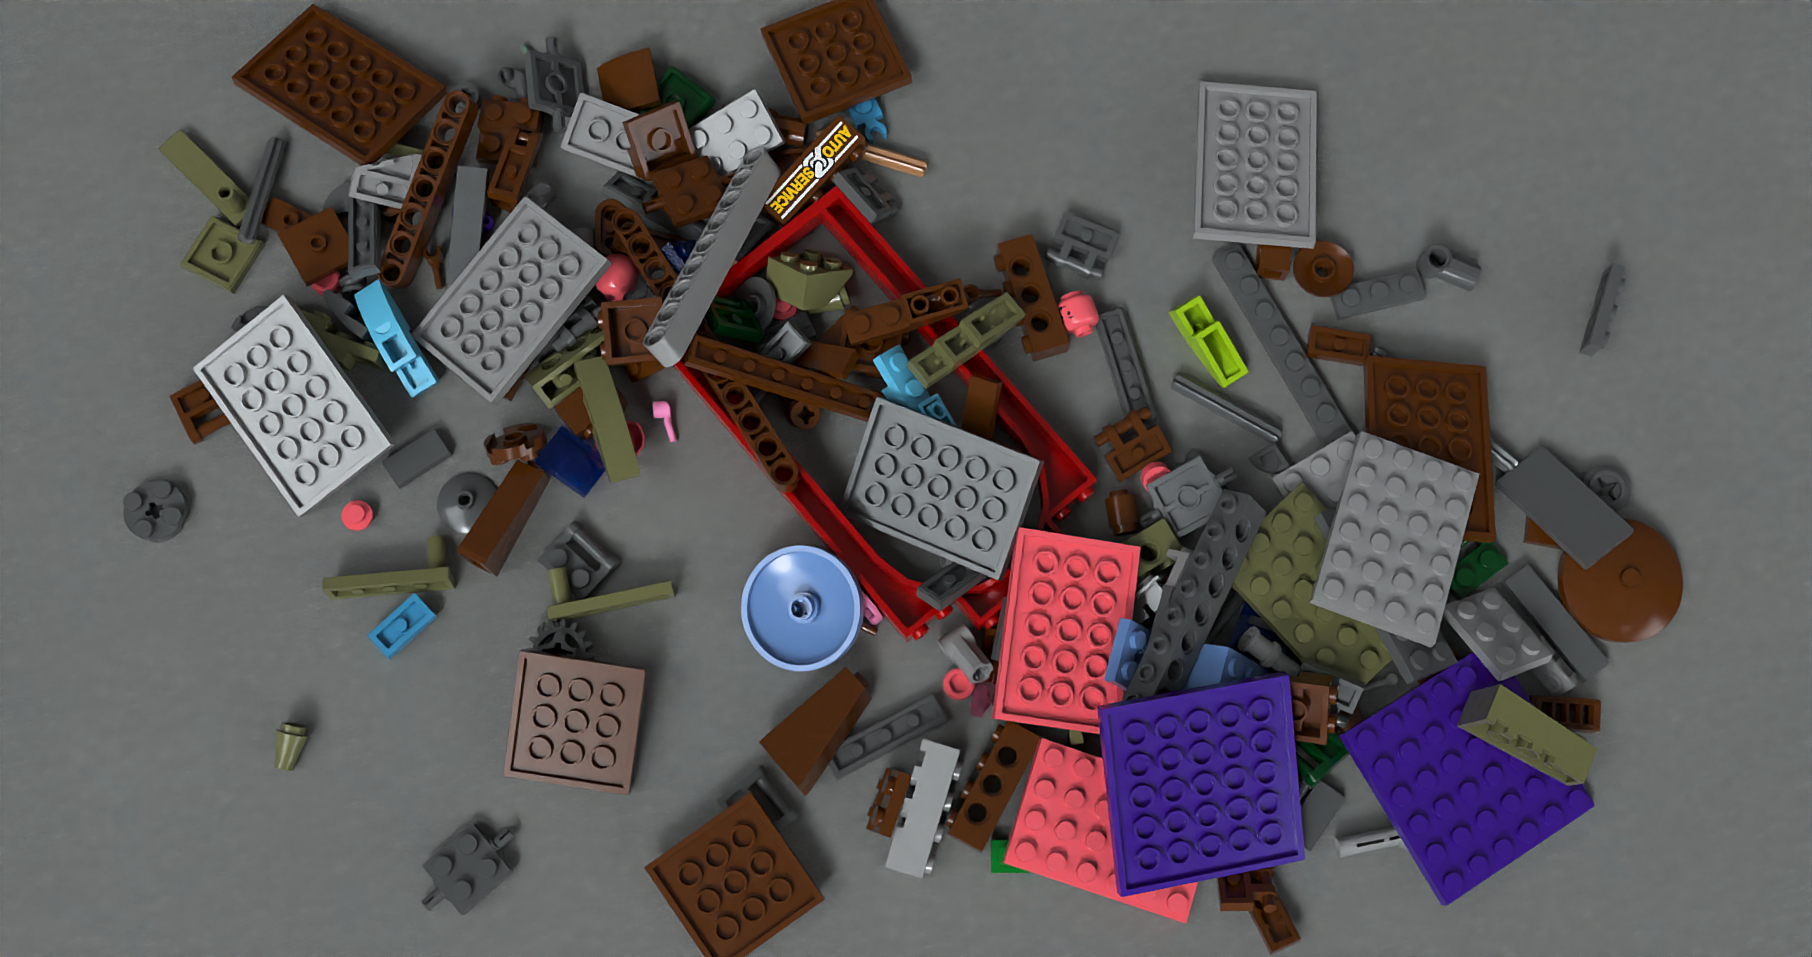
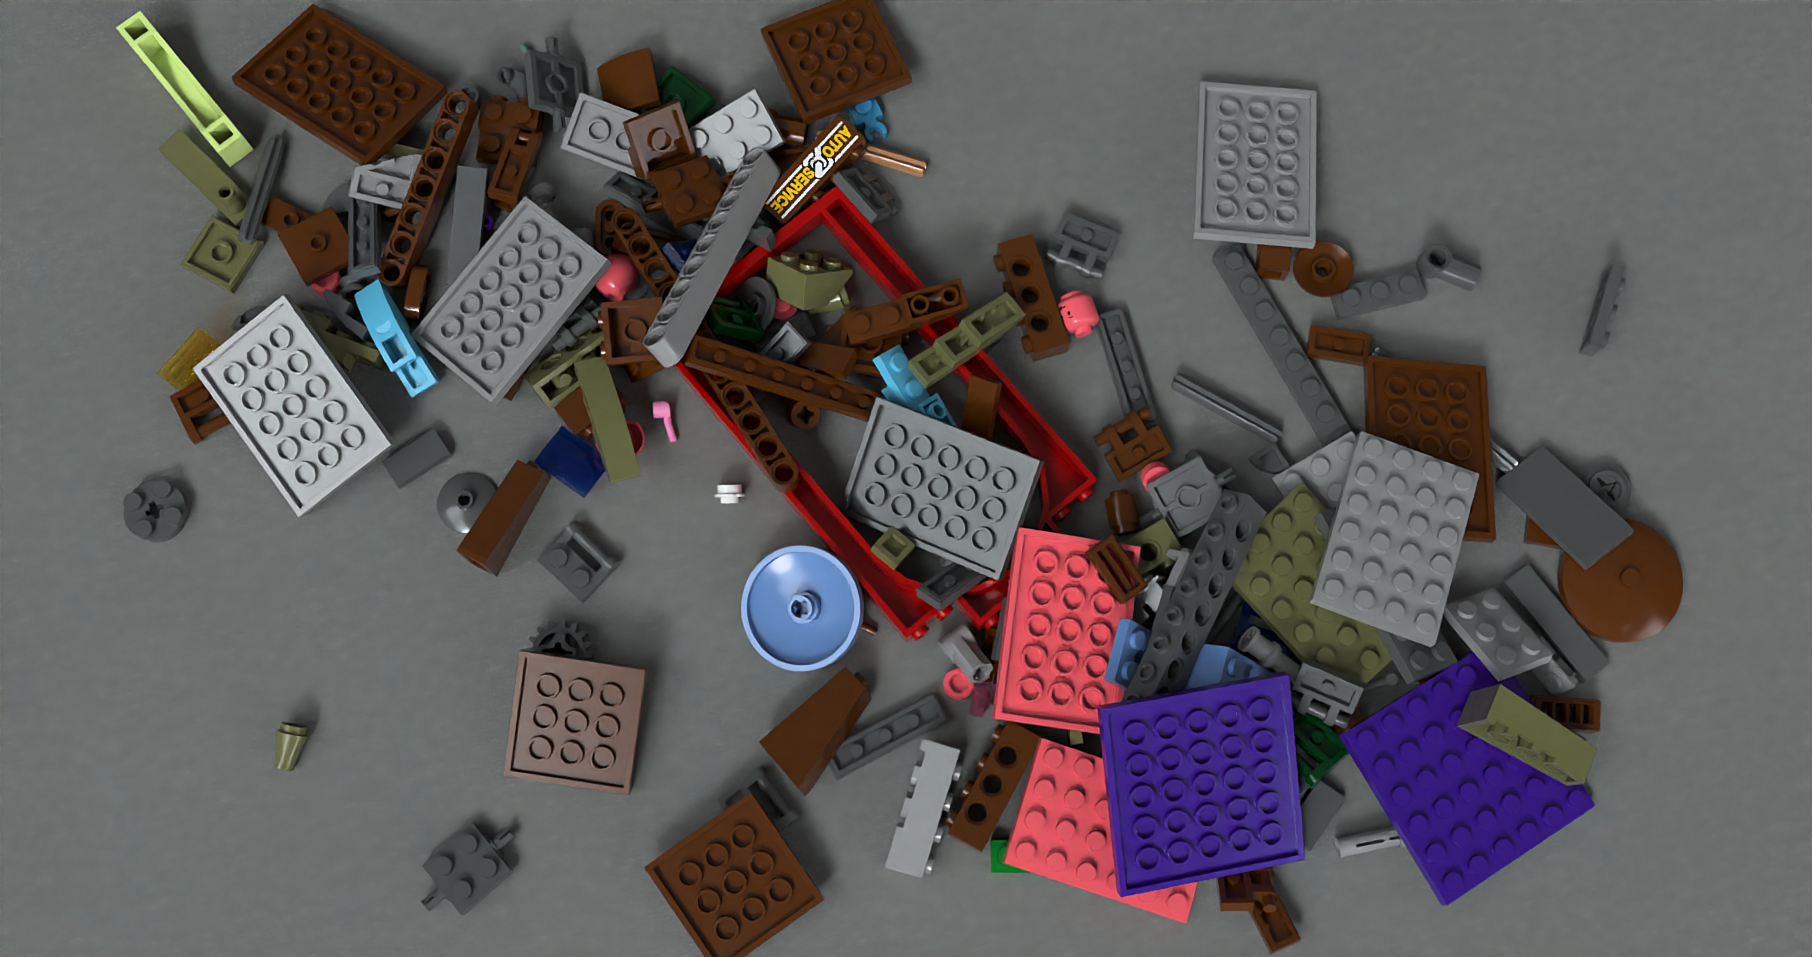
(179, 367): none -> clear yellow plate
(185, 88): none -> yellowish green arch
(357, 515): coral plate -> none
(402, 626): dark azure plate -> none
(417, 292): none -> reddish brown beam
(434, 578): olive piece -> none
(435, 262): reddish brown hand -> none
(518, 442): reddish brown plate -> none
(567, 609): olive piece -> none
(729, 493): none -> white plate
(762, 237): none -> dark grey tile
(870, 611): bright pink tile -> none
(888, 802): reddish brown plate -> none
(892, 547): none -> olive tile
(975, 293): reddish brown hand -> none
(1107, 576): none -> reddish brown tile
(1208, 341): lime slope -> none
(1311, 706): reddish brown plate -> none
(1476, 568): dark green plate -> none

